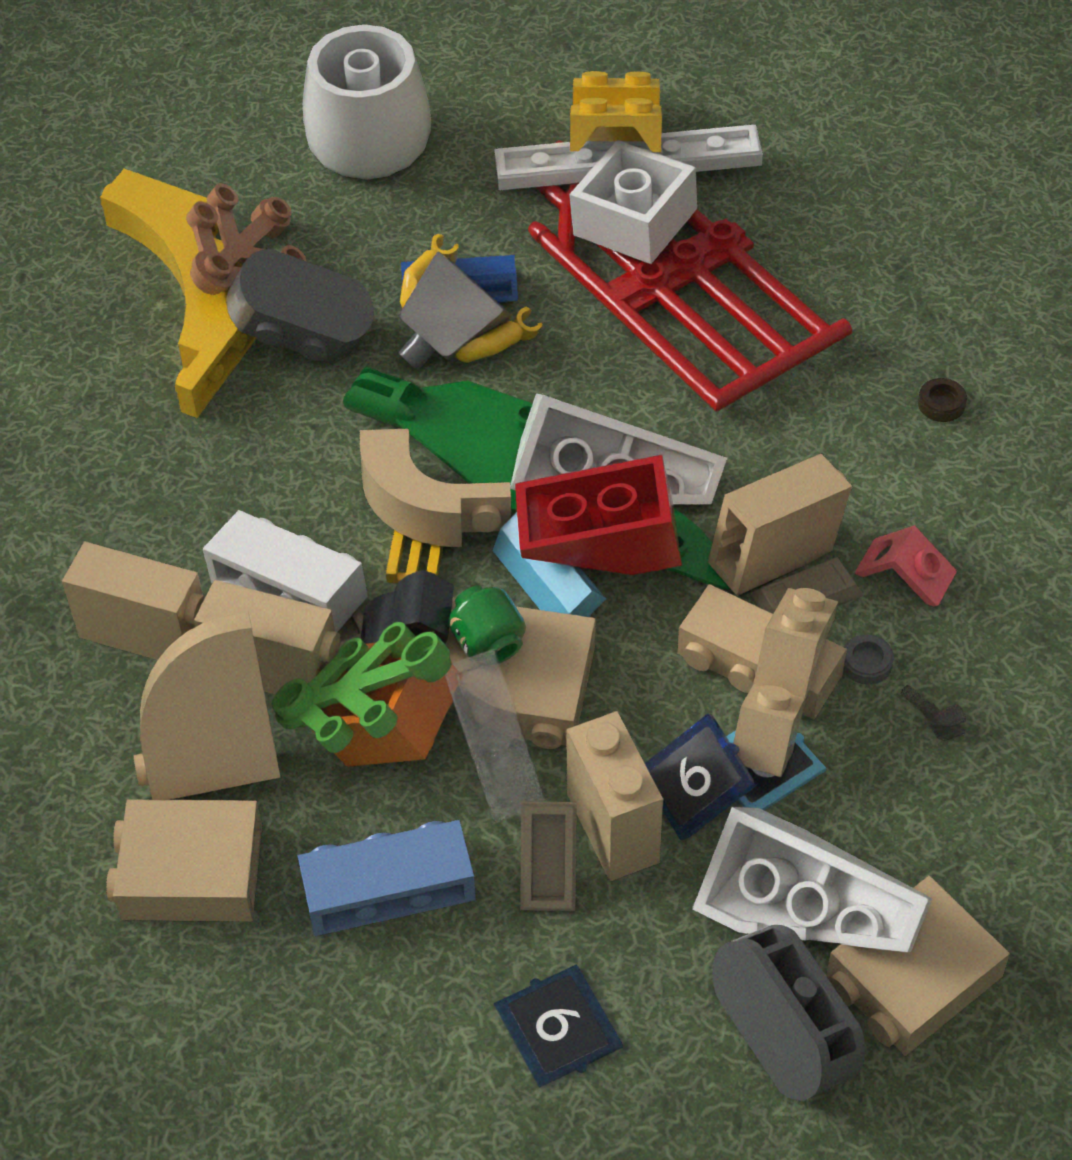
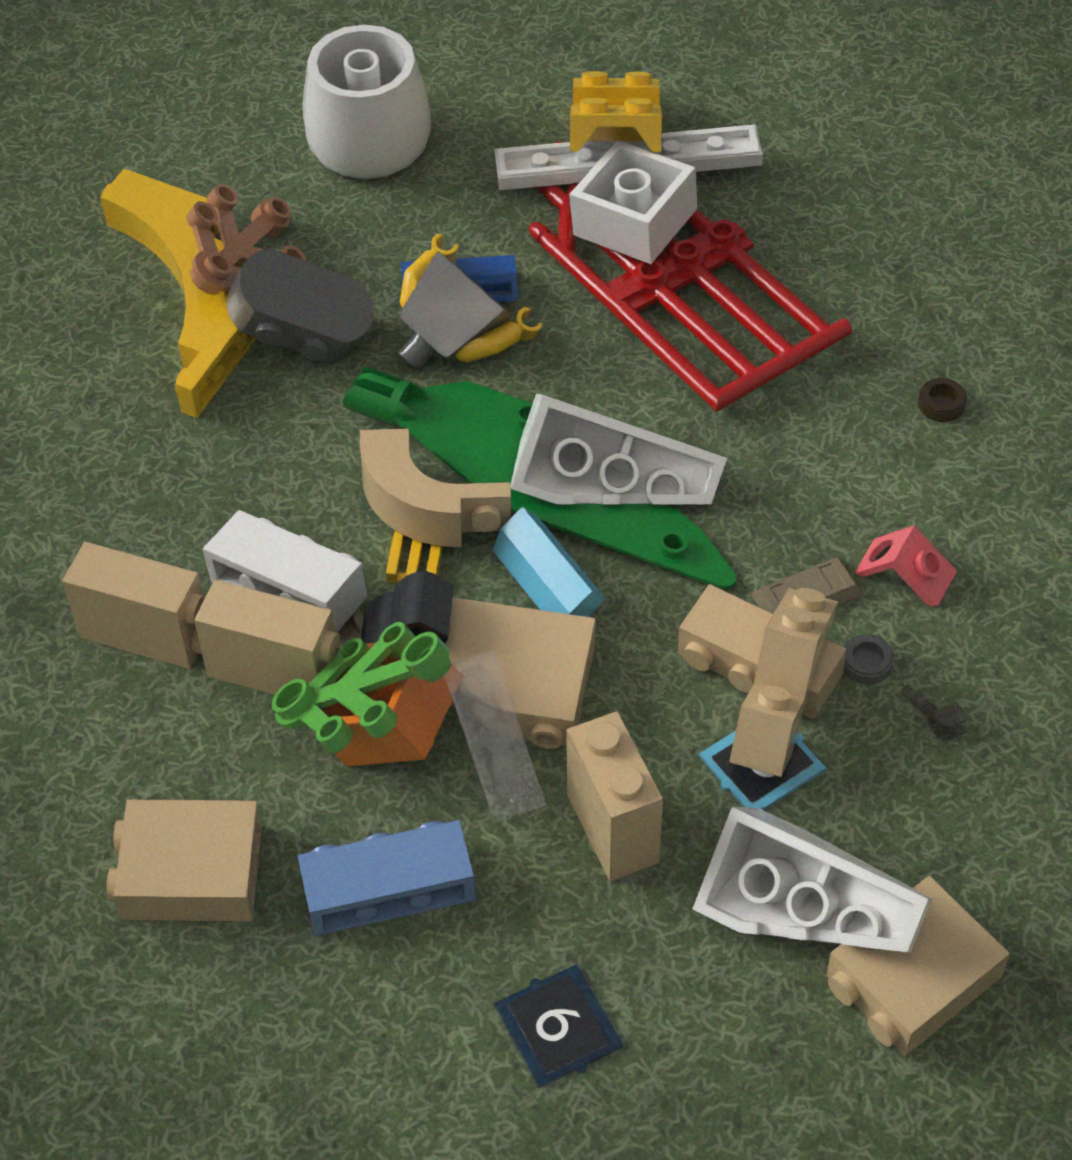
(206, 714): tan brick -> none
(487, 621): green head -> none
(548, 856): dark tan tile -> none
(601, 518): red slope -> none
(699, 776): piece -> none
(779, 523): tan brick -> none
(788, 1012): dark grey brick -> none

